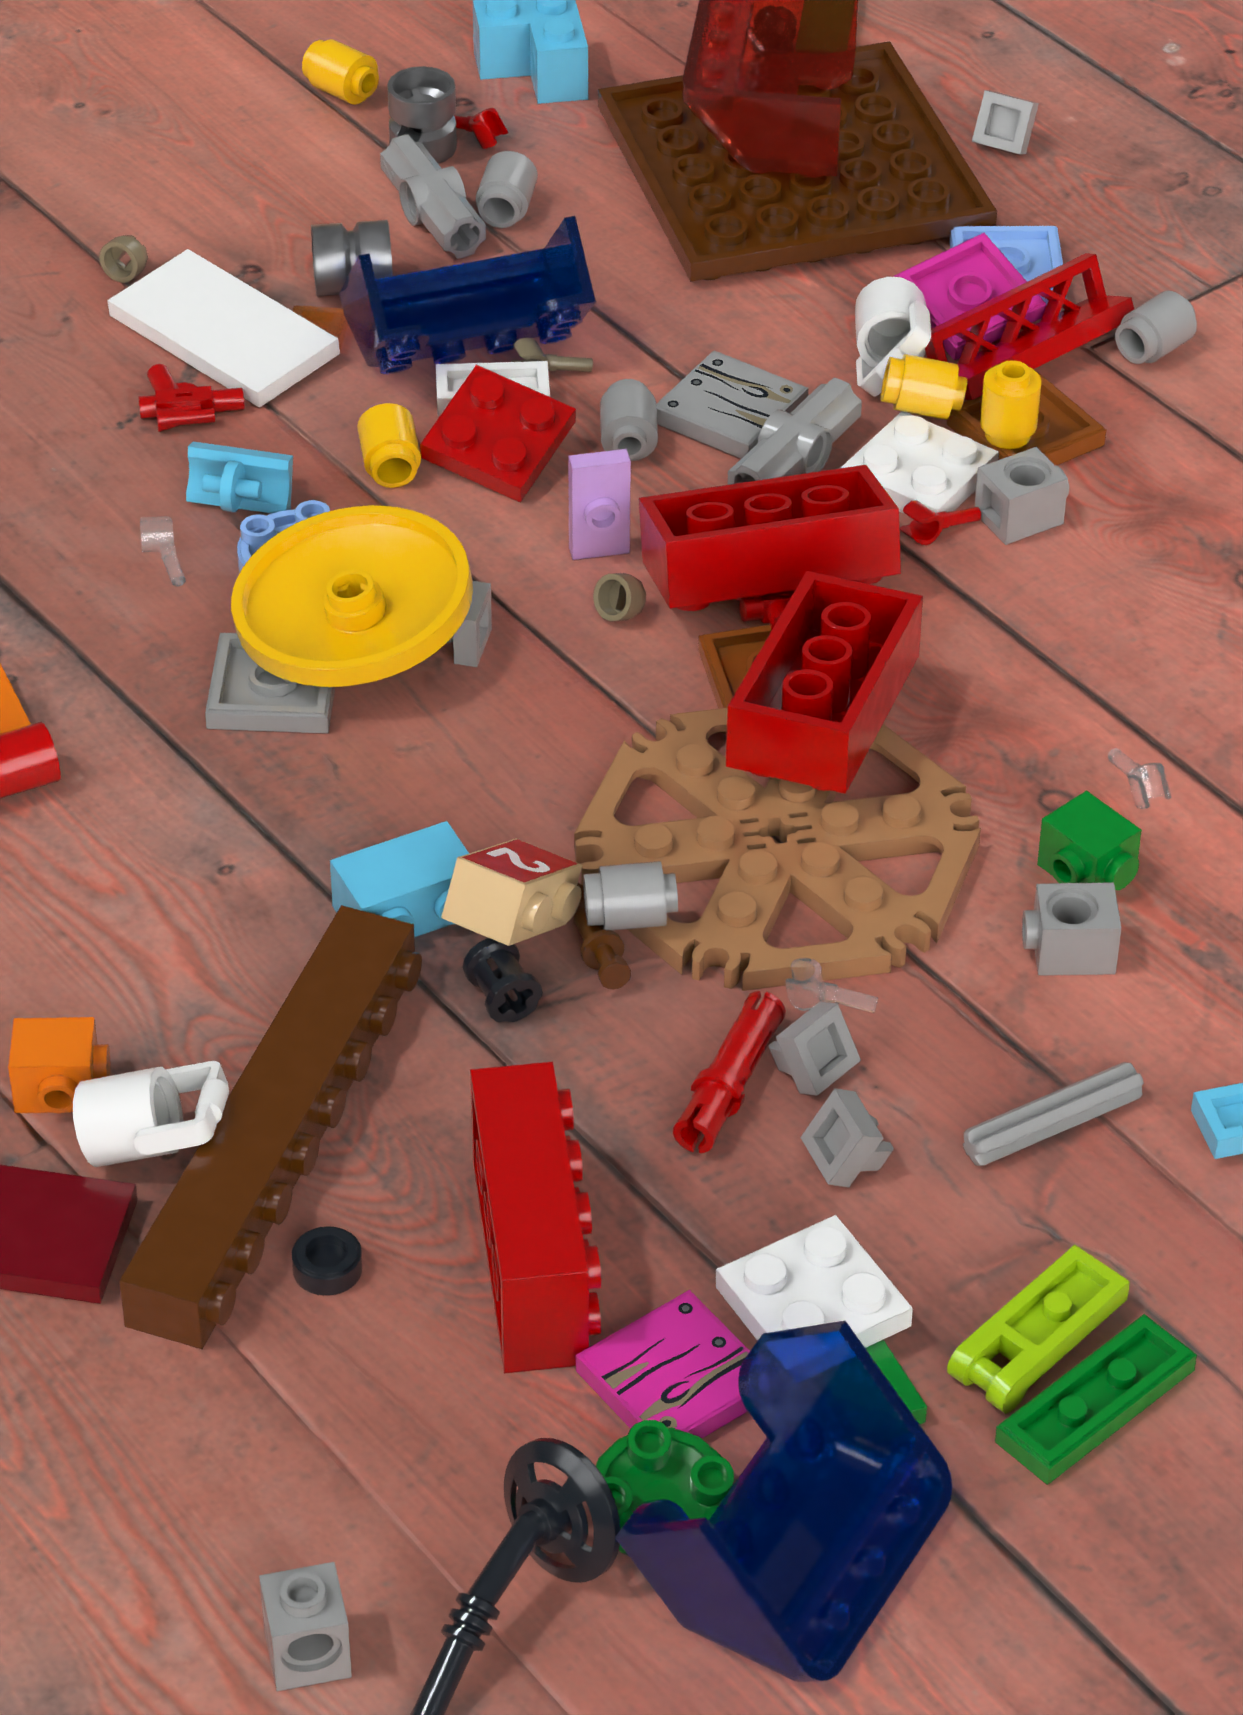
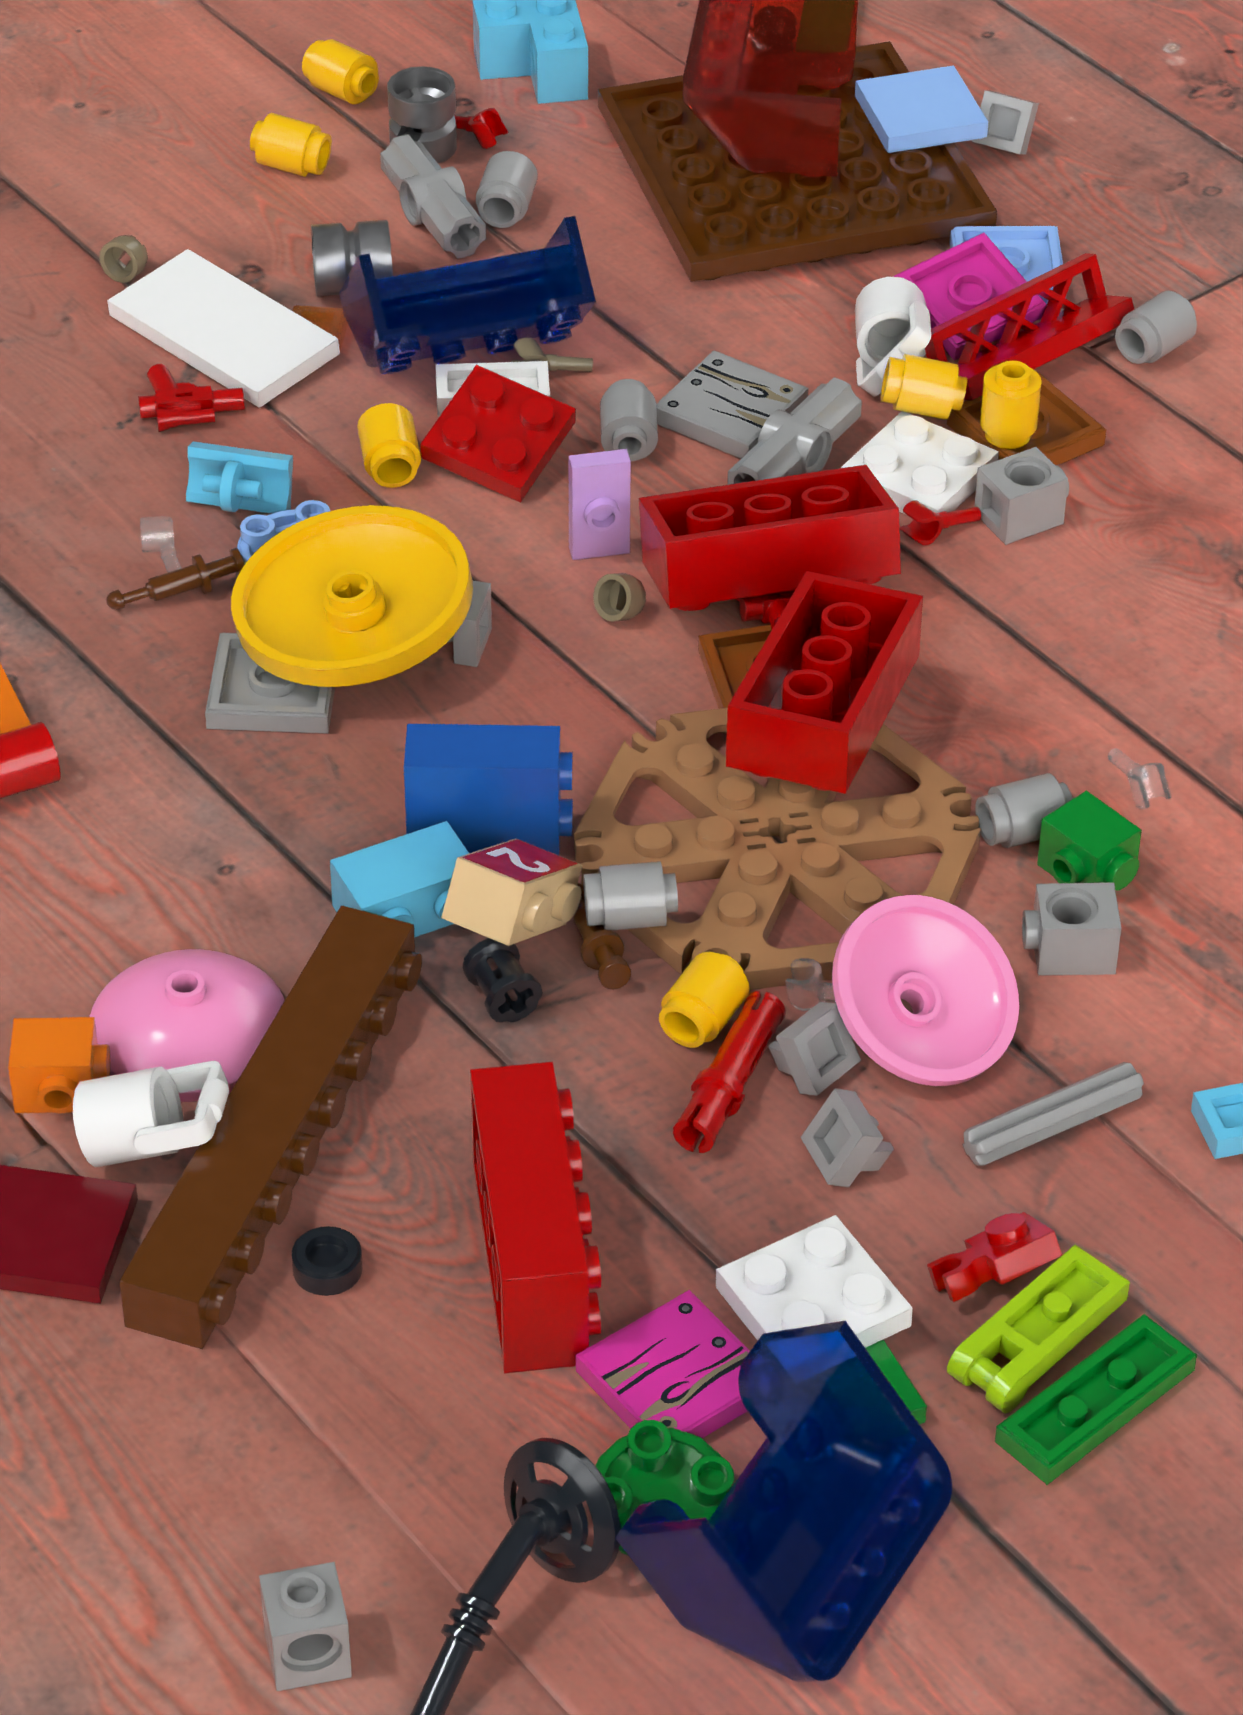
(181, 580): none -> reddish brown piece
(185, 1013): none -> bright pink dish
(290, 145): none -> yellow brick
(489, 783): none -> blue brick
(703, 999): none -> yellow brick
(921, 109): none -> light blue tile
(947, 973): none -> bright pink dish
(1001, 1252): none -> red plate
(1015, 810): none -> light grey brick

